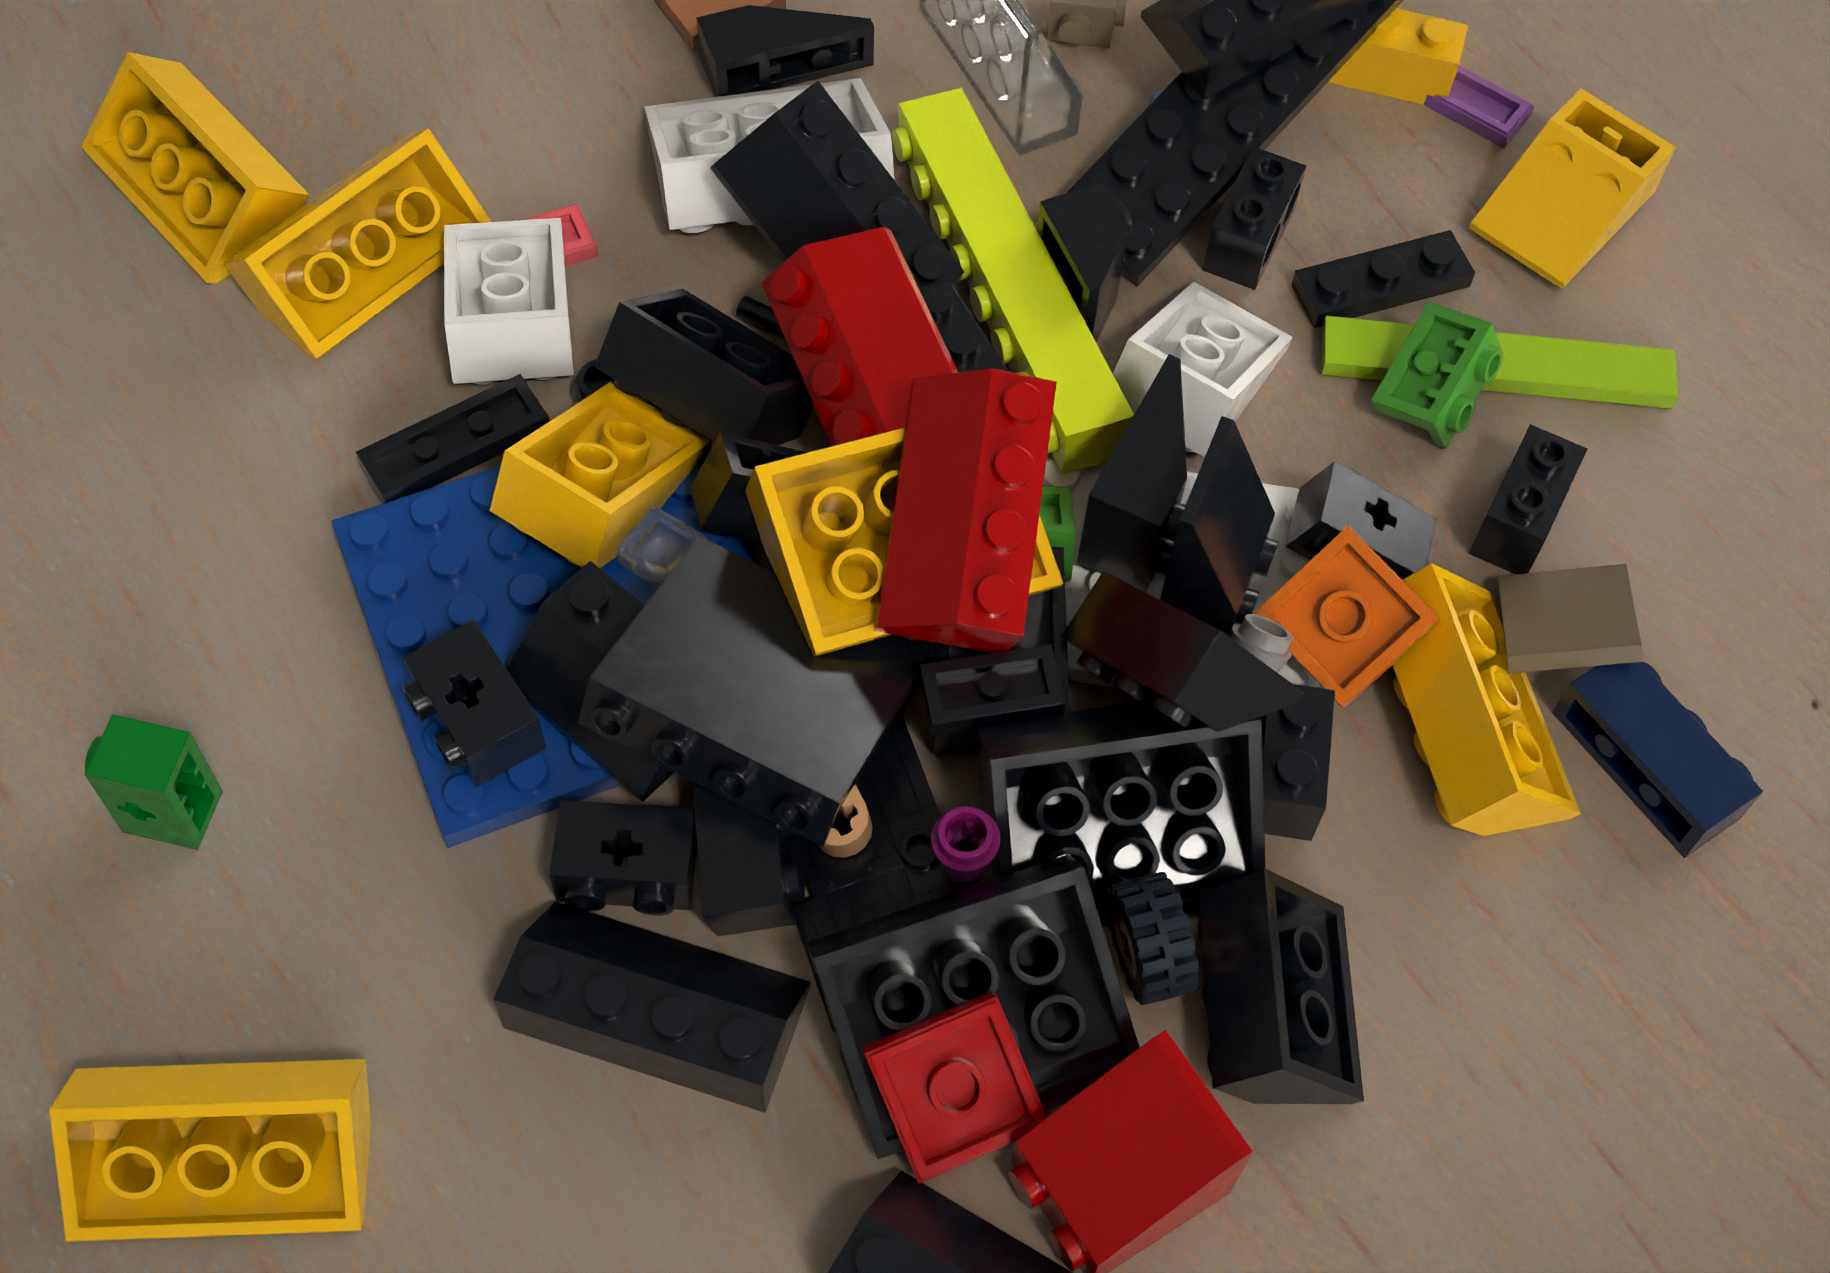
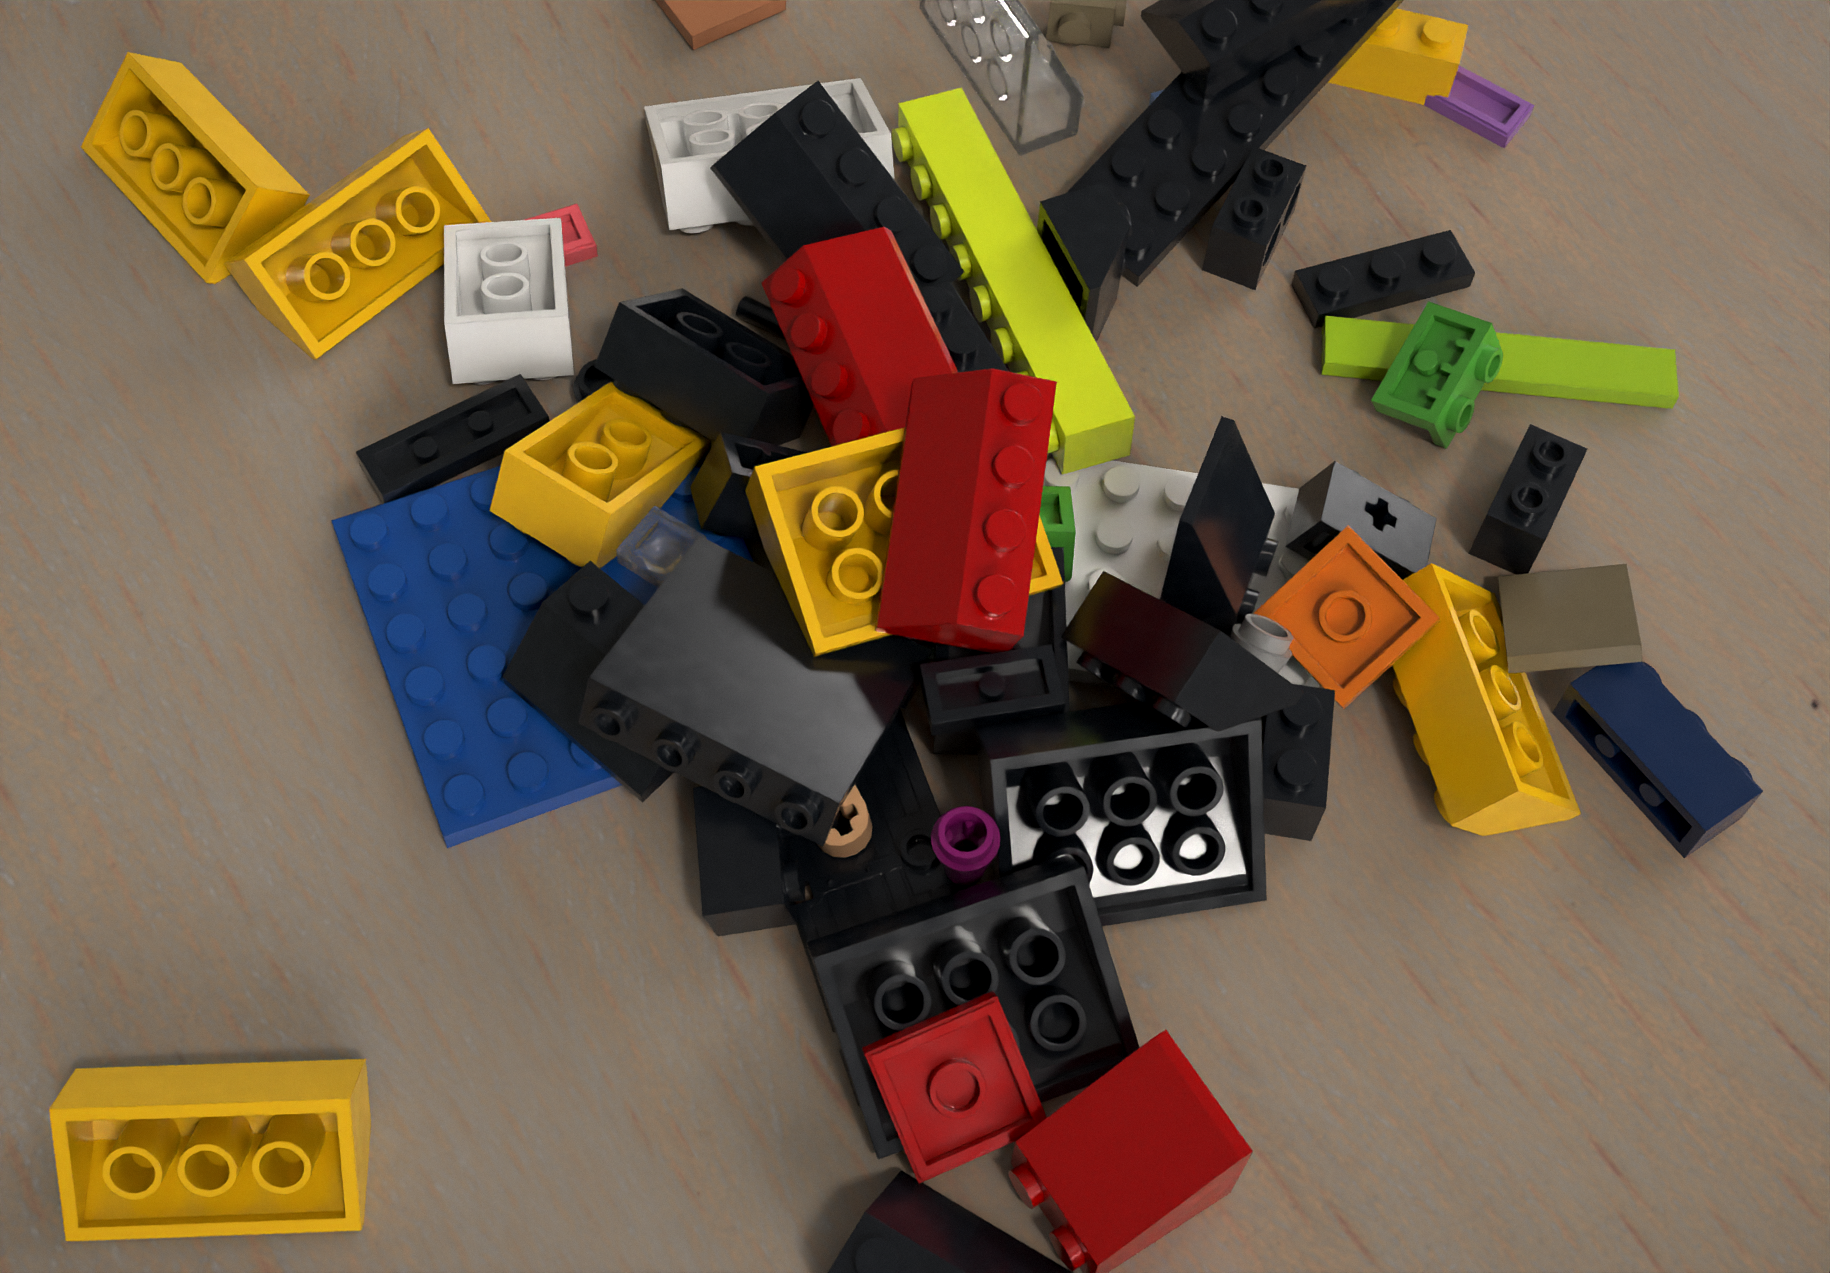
(153, 781): green brick -> none
(464, 671): black brick -> none
(597, 836): black brick -> none
(652, 1004): black slope -> none
(779, 47): black slope -> none
(1140, 491): black slope -> none
(1152, 938): black wheel -> none
(1221, 356): white slope -> none
(1278, 993): black slope -> none
(1573, 188): yellow slope -> none

